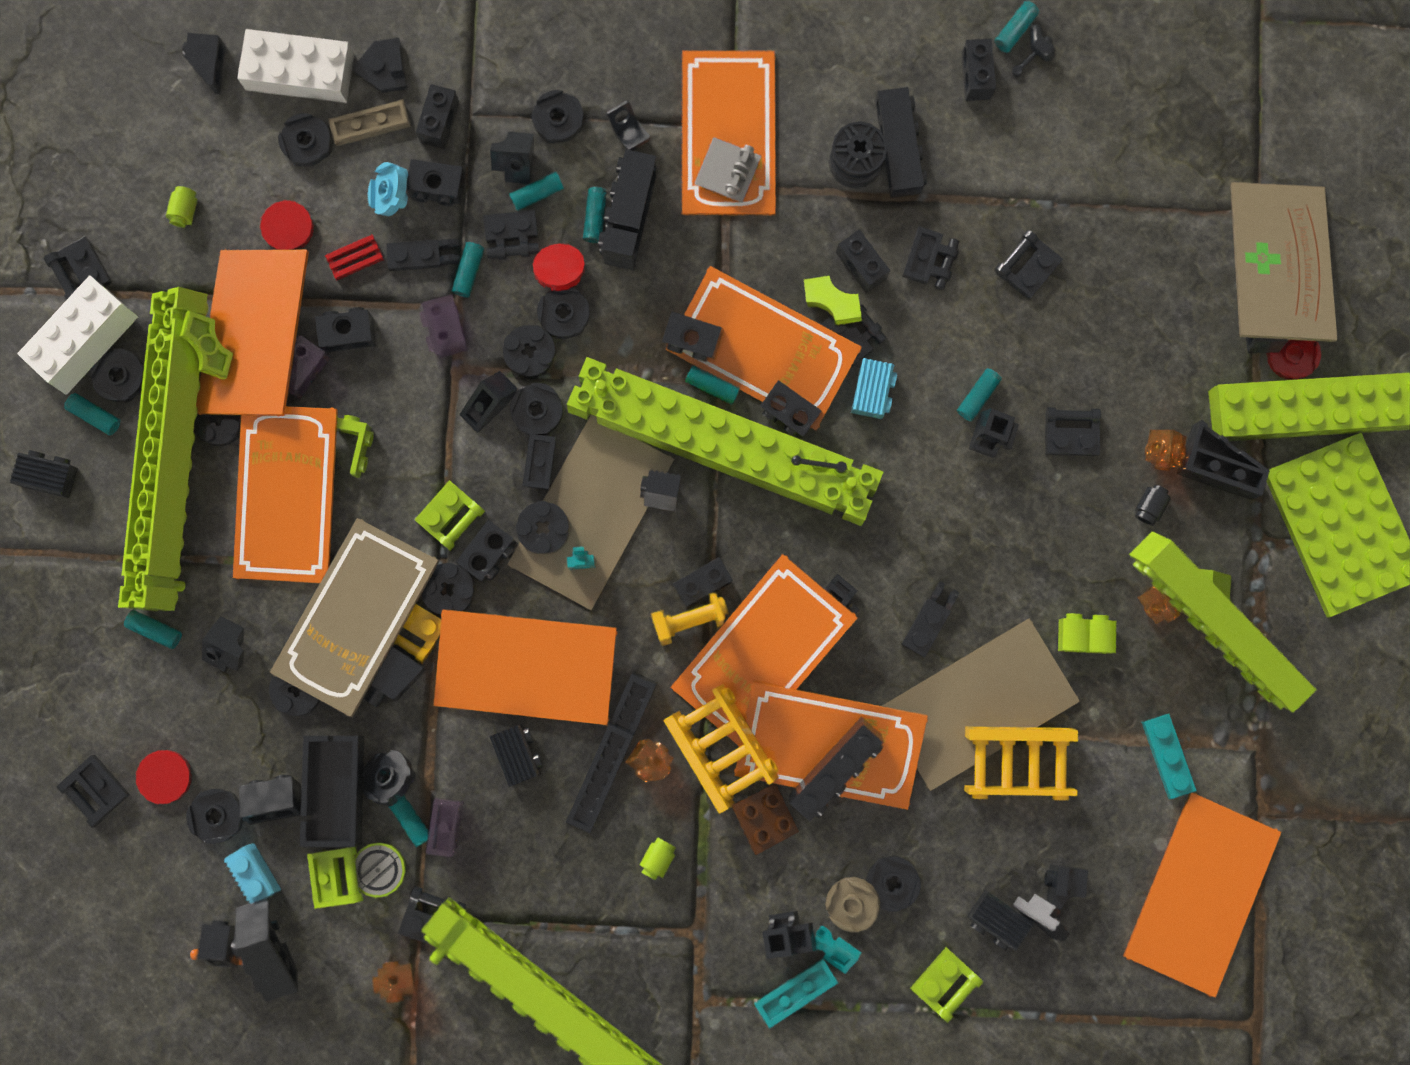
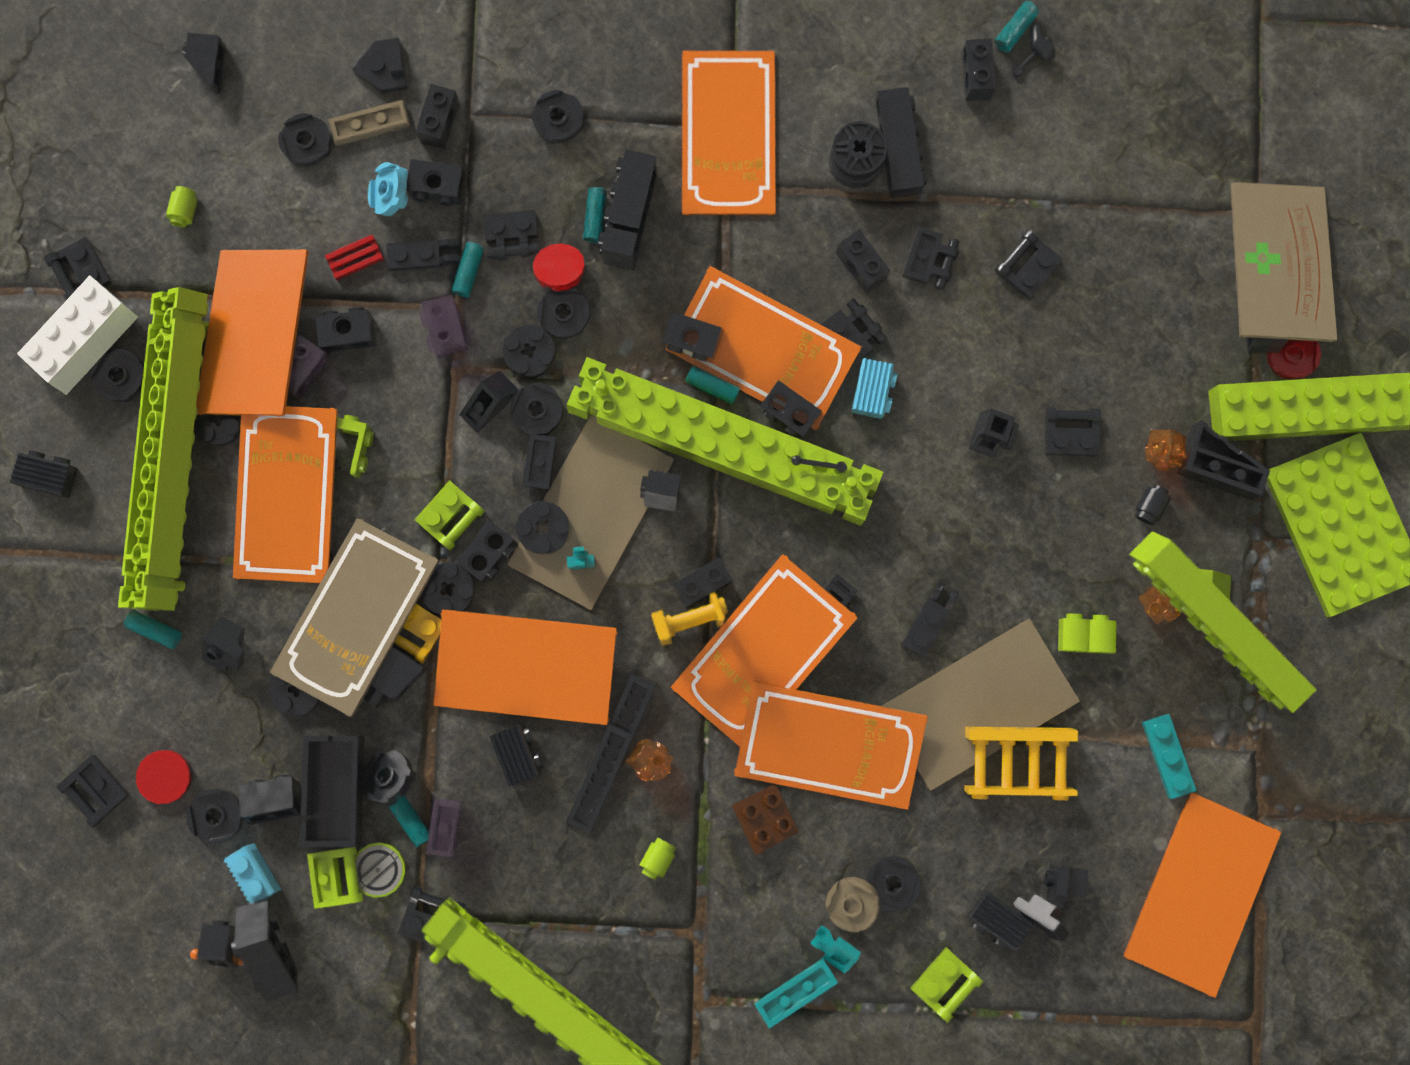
(104, 425): teal piece -> none
(201, 334): lime tile -> none
(286, 225): red tile -> none
(296, 65): white brick -> none
(389, 971): clear orange brick -> none
(514, 157): black brick -> none
(550, 188): teal piece -> none
(628, 131): black bracket -> none
(695, 749): yellow fence -> none
(728, 169): light grey hinge -> none
(787, 936): black brick -> none
(824, 295): lime tile -> none
(836, 768): black brick -> none
(983, 391): teal piece -> none

